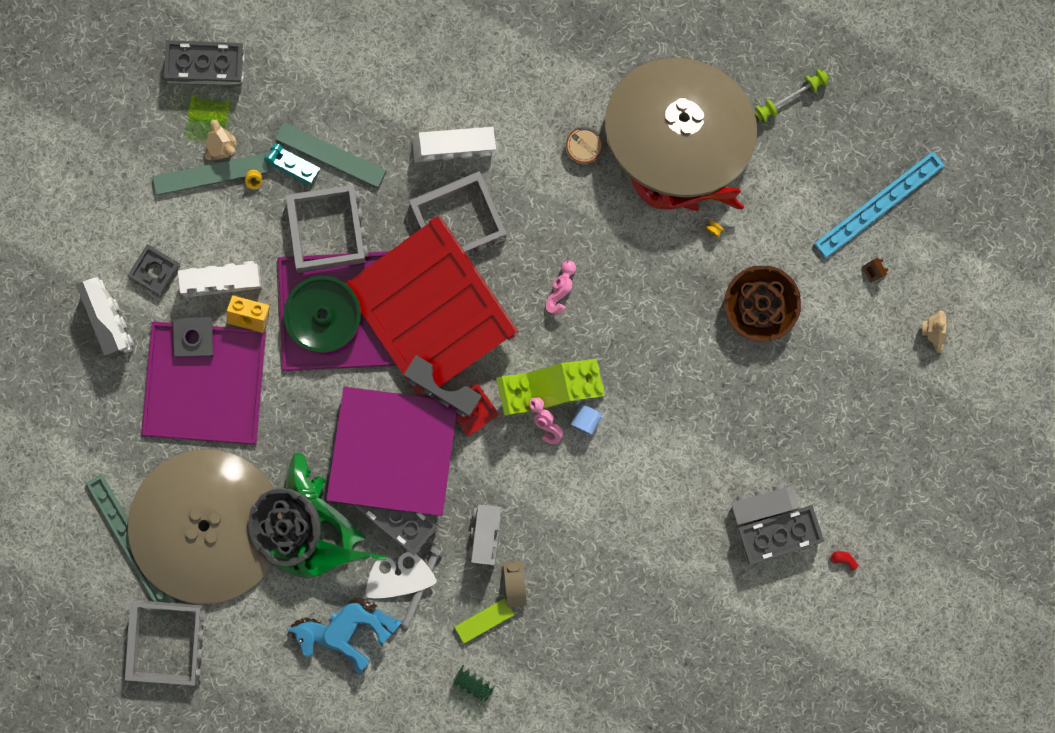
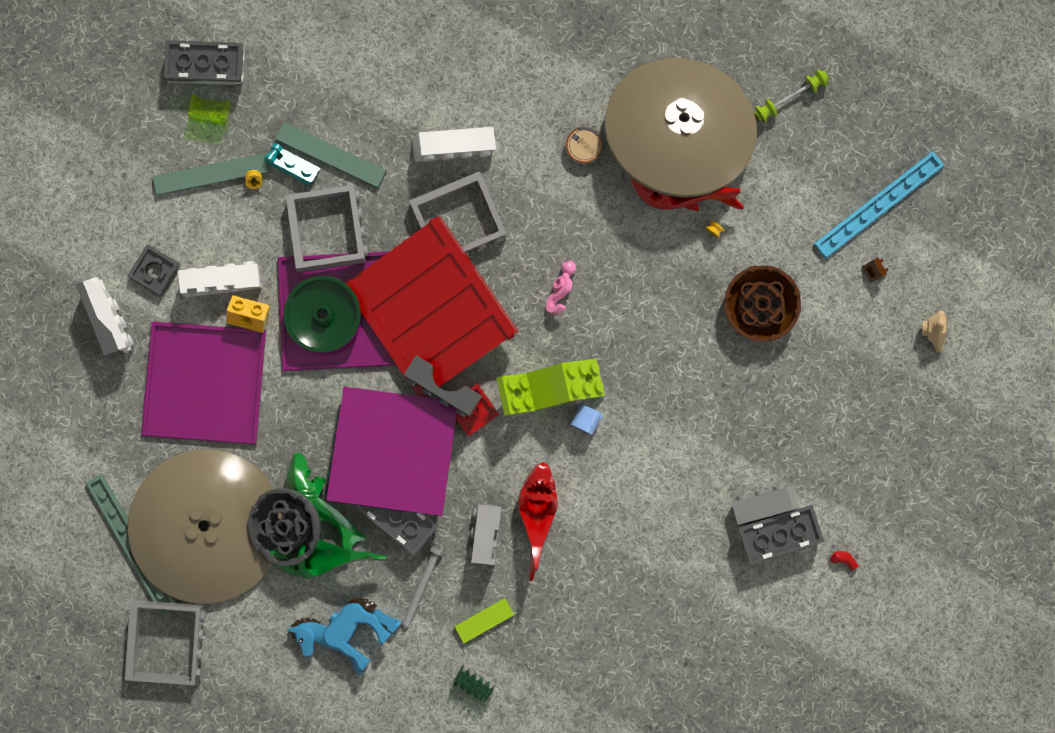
(203, 326): dark grey piece -> none
(219, 142): tan rock -> none
(391, 585): white piece -> none
(515, 584): dark tan brick -> none
(537, 510): none -> red piece
(544, 420): bright pink piece -> none

